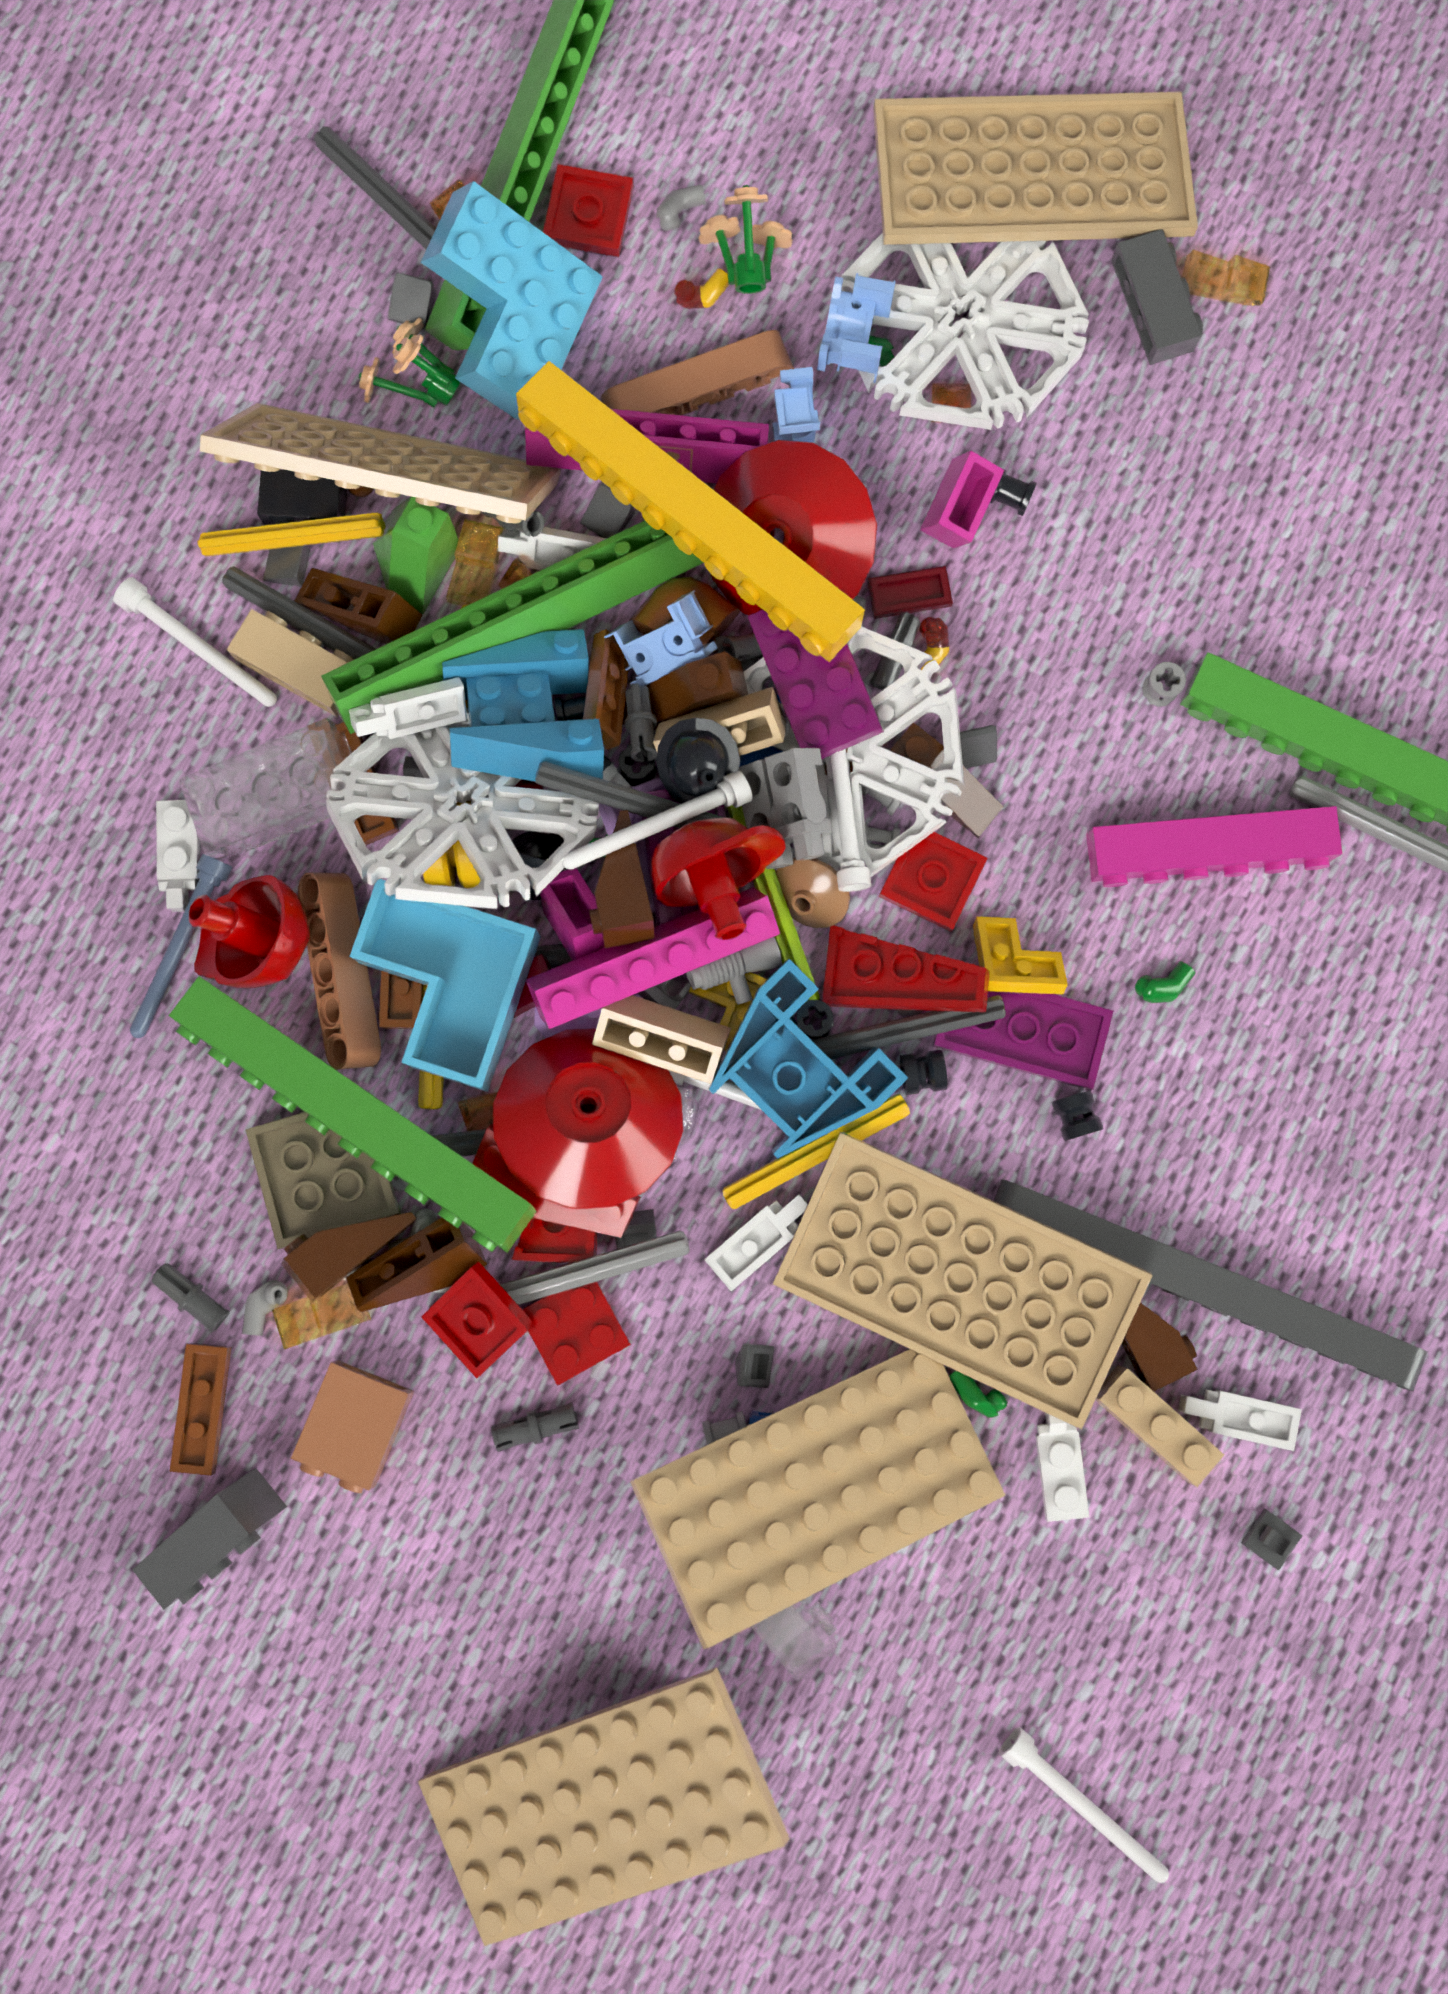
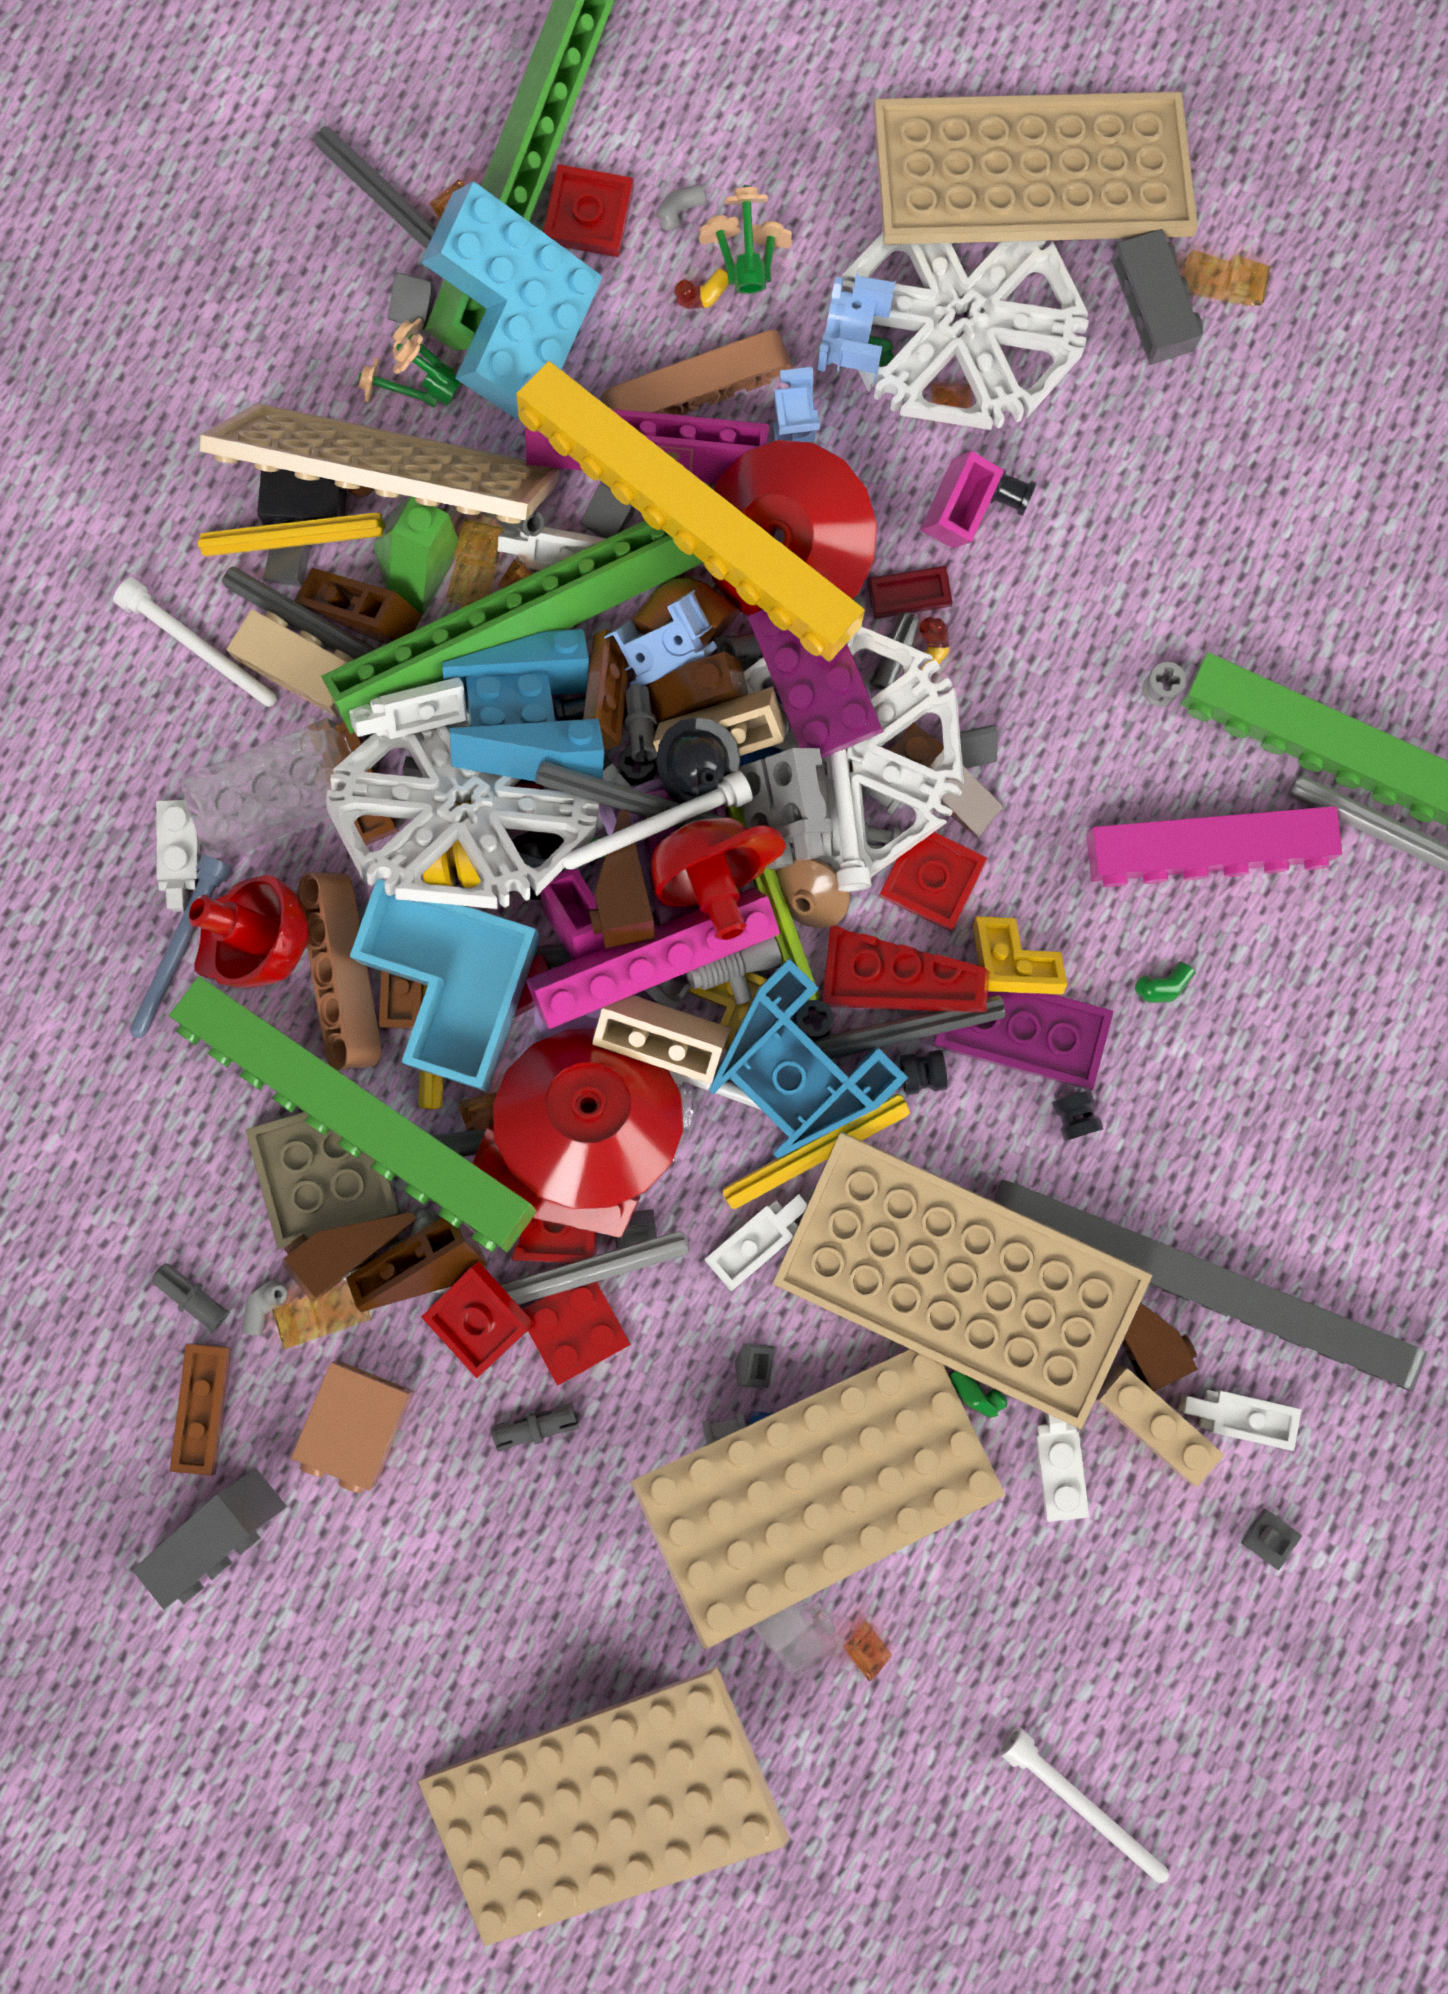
(867, 1651): none -> clear orange slope

